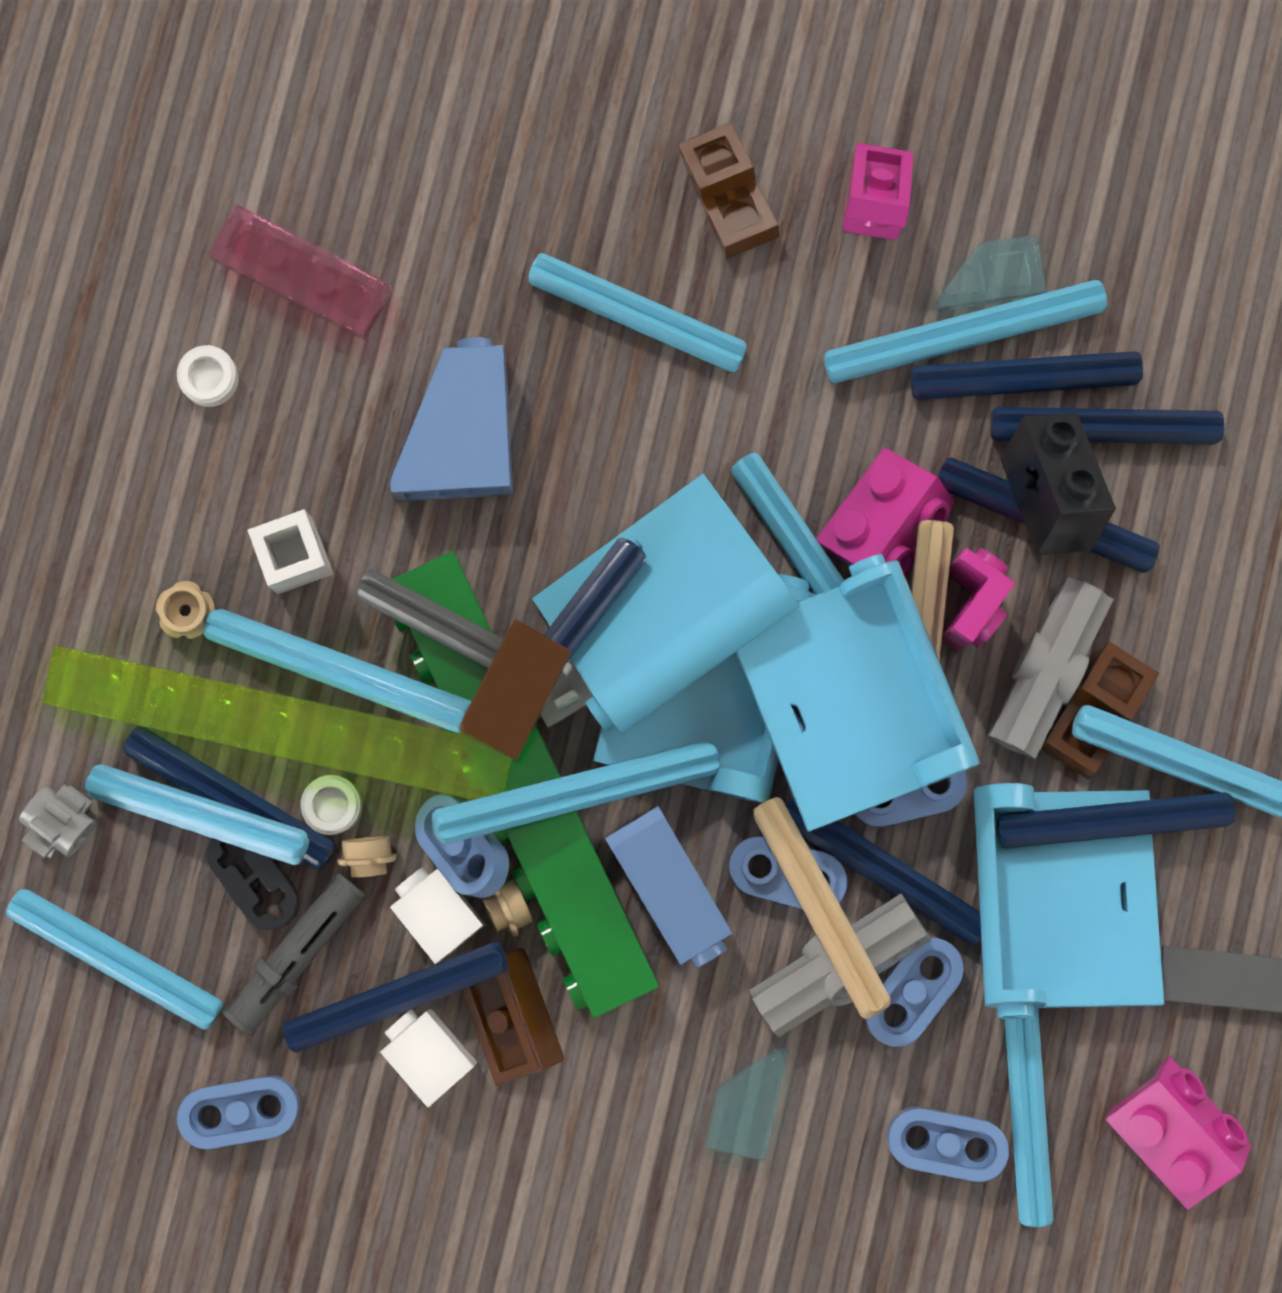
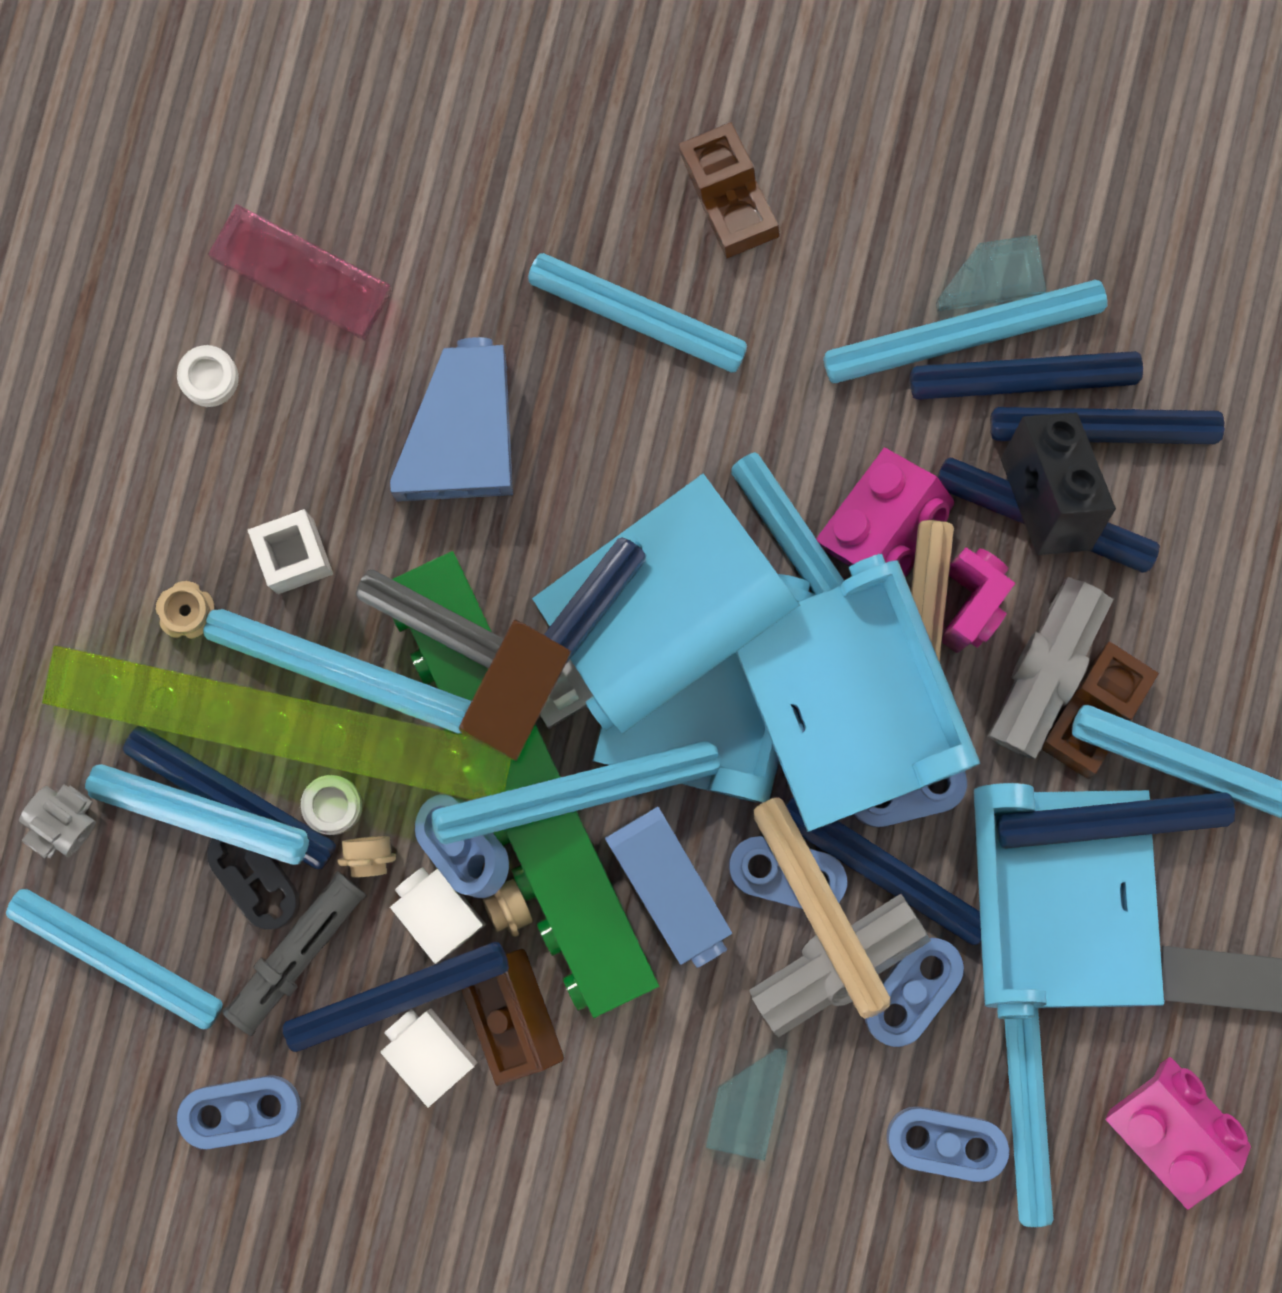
(878, 191): dark pink slope -> none

